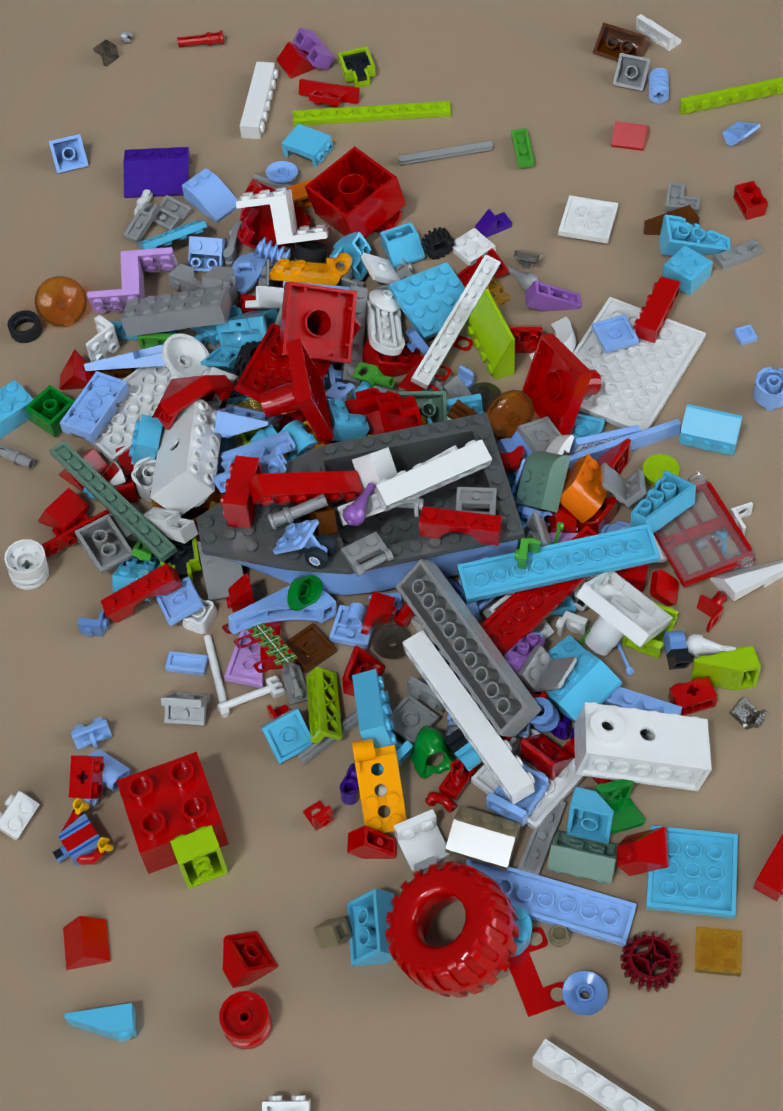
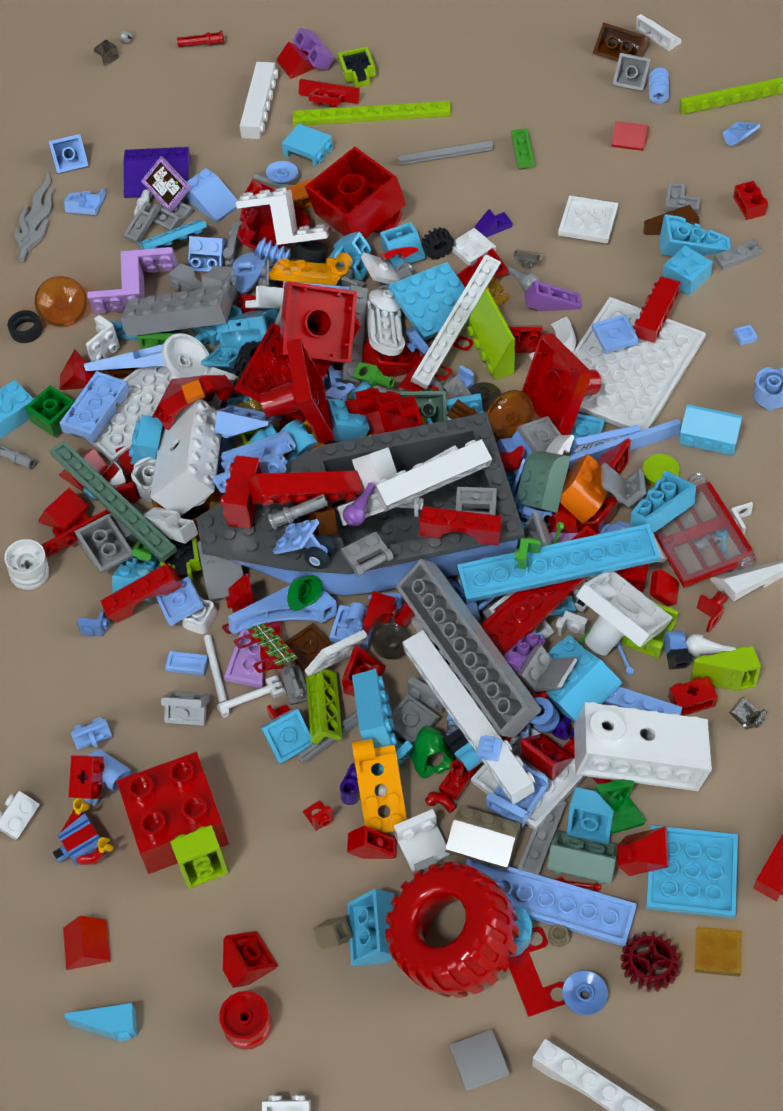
(30, 235): none -> light grey piece
(84, 202): none -> light blue slope
(166, 184): none -> tile
(193, 391): none -> orange tile
(335, 653): none -> white tile
(402, 252): none -> red slope
(479, 1060): none -> light grey slope
(489, 748): none -> light blue tile
(596, 886): none -> red hinge

